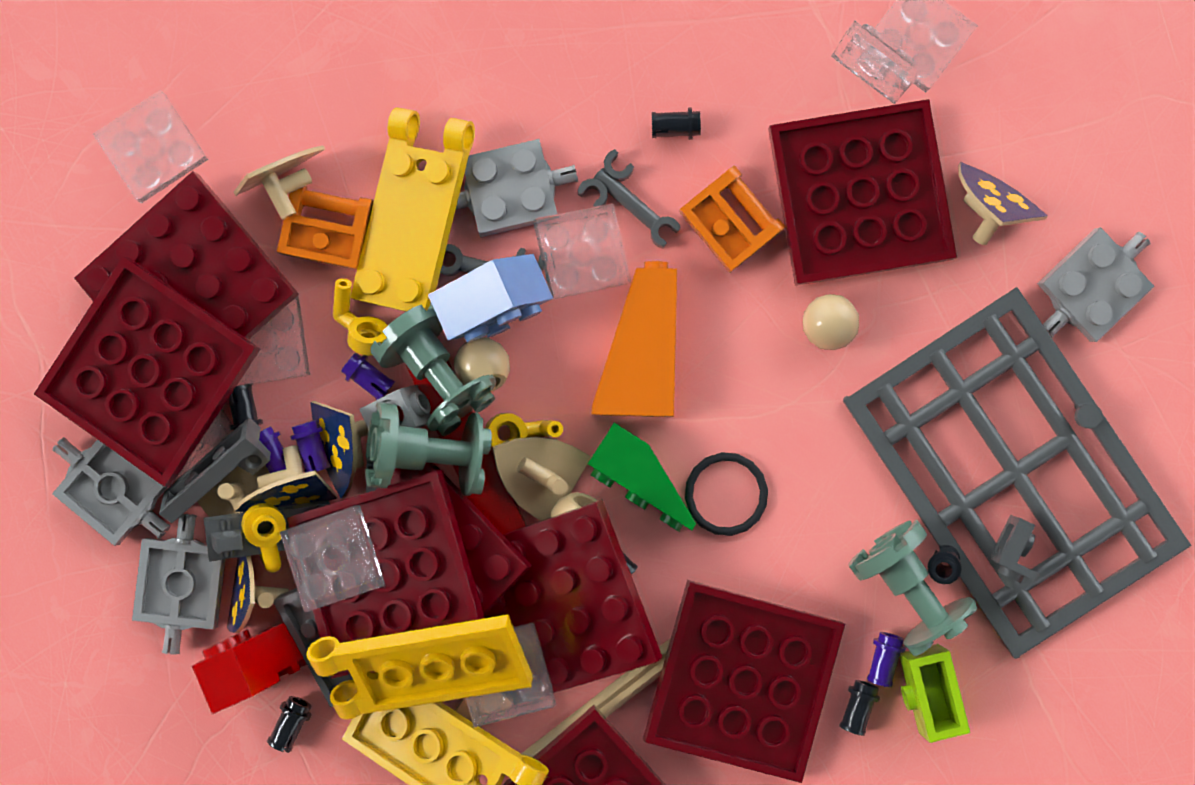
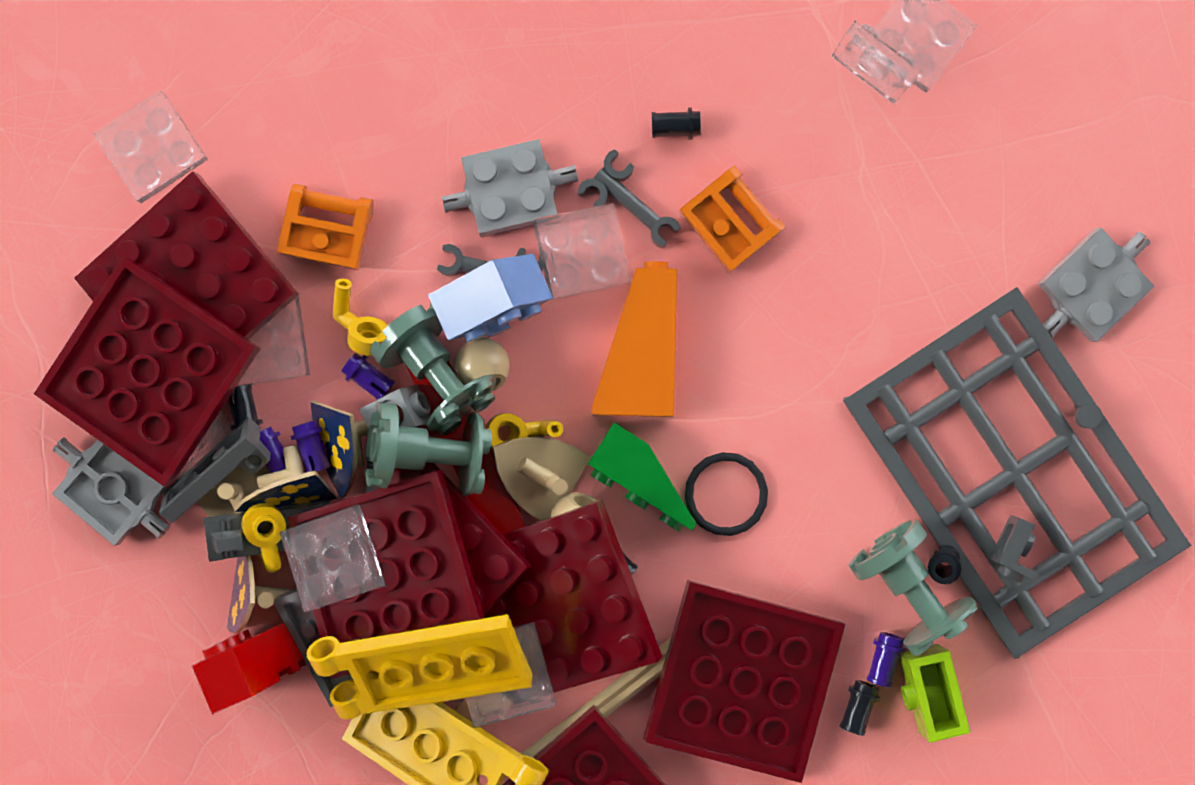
(178, 585): light grey plate -> none
(277, 188): tan shield -> none
(288, 726): black pin -> none
(411, 214): yellow hinge -> none
(830, 322): tan piece -> none
(862, 192): dark red plate -> none
(995, 202): shield -> none

